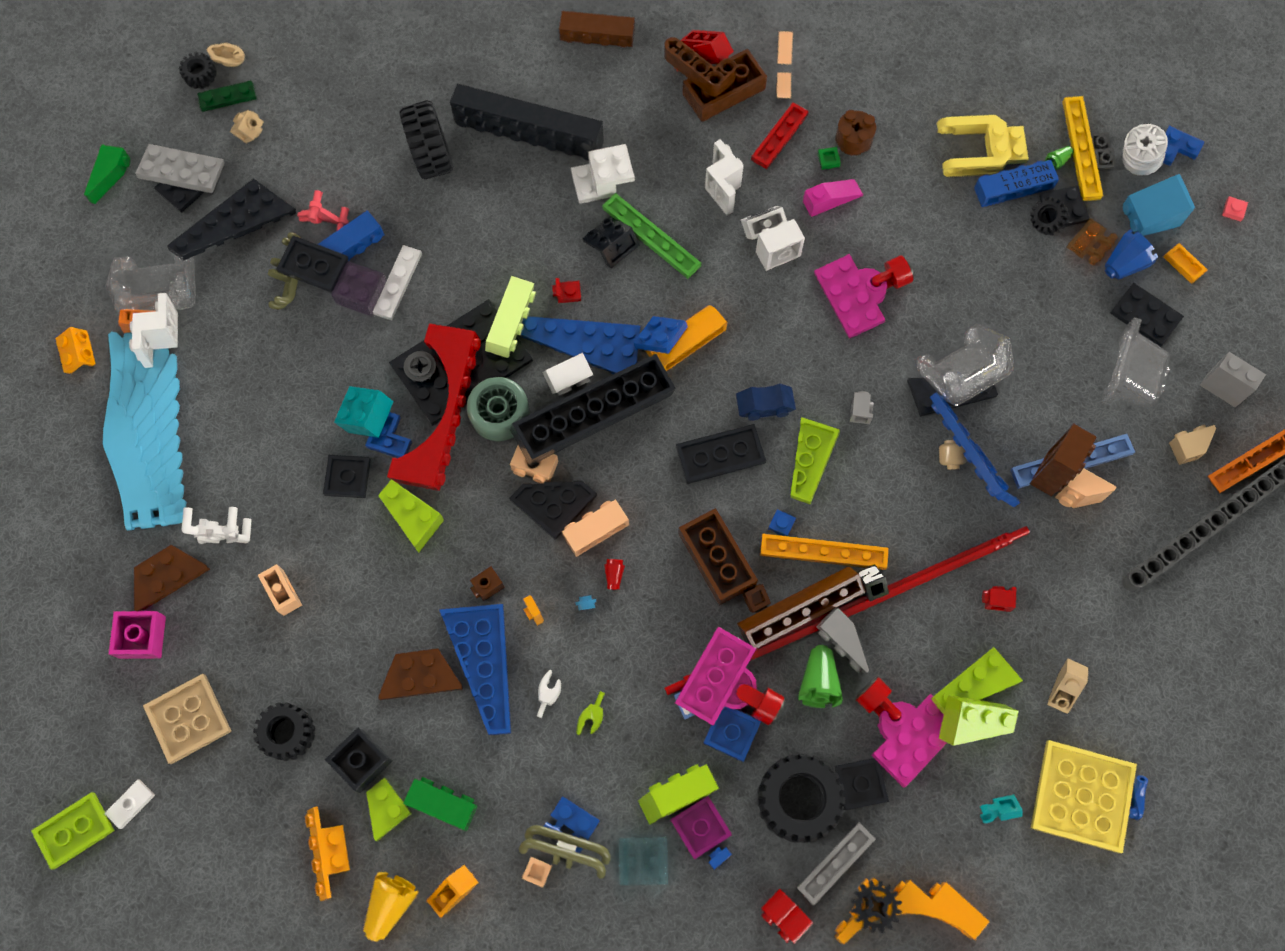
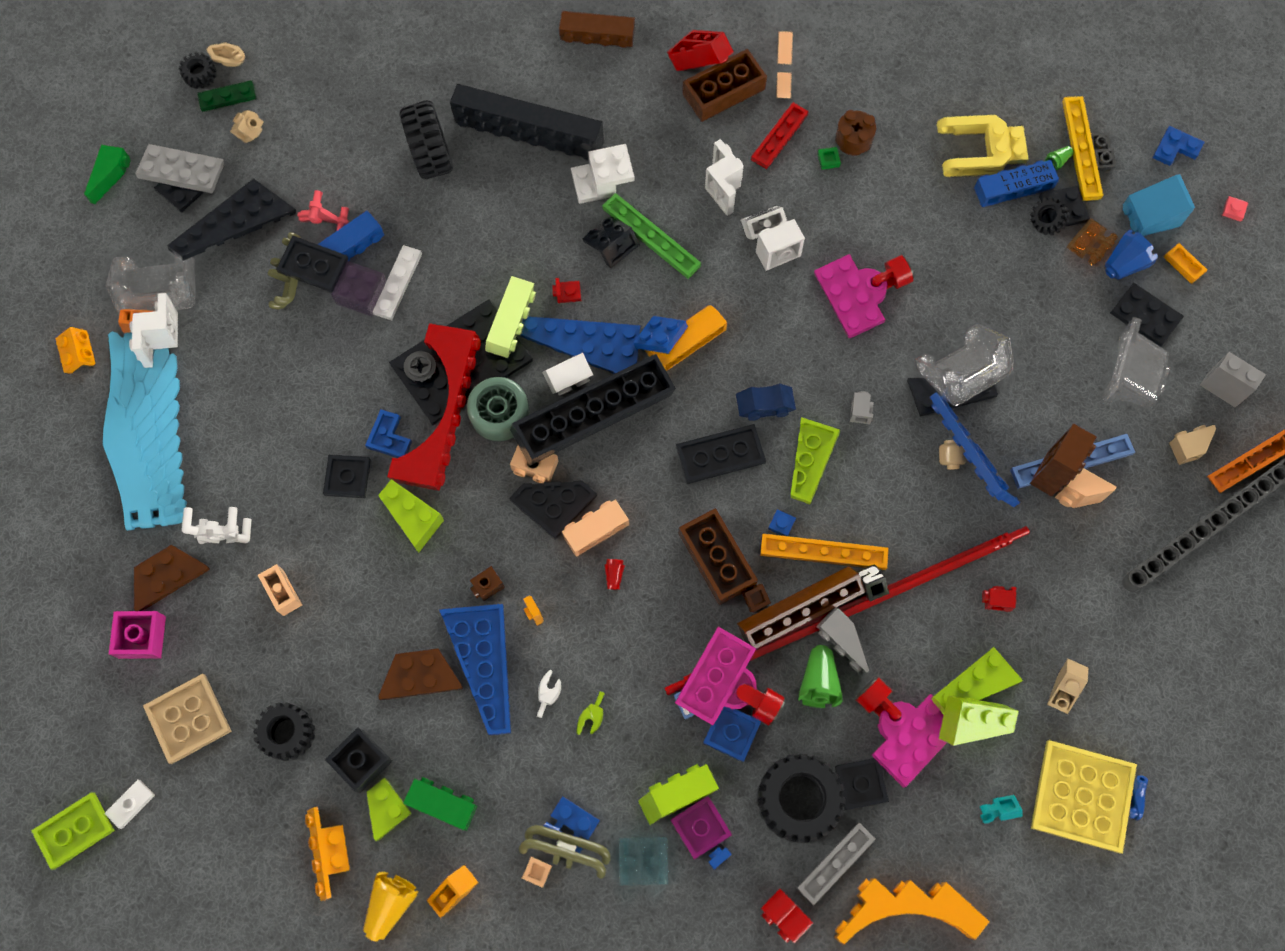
(363, 411): teal brick -> none
(586, 602): dark azure plate -> none
(691, 65): reddish brown beam -> none
(830, 195): dark pink slope -> none
(867, 912): black gear -> none
(1142, 159): white wheel -> none

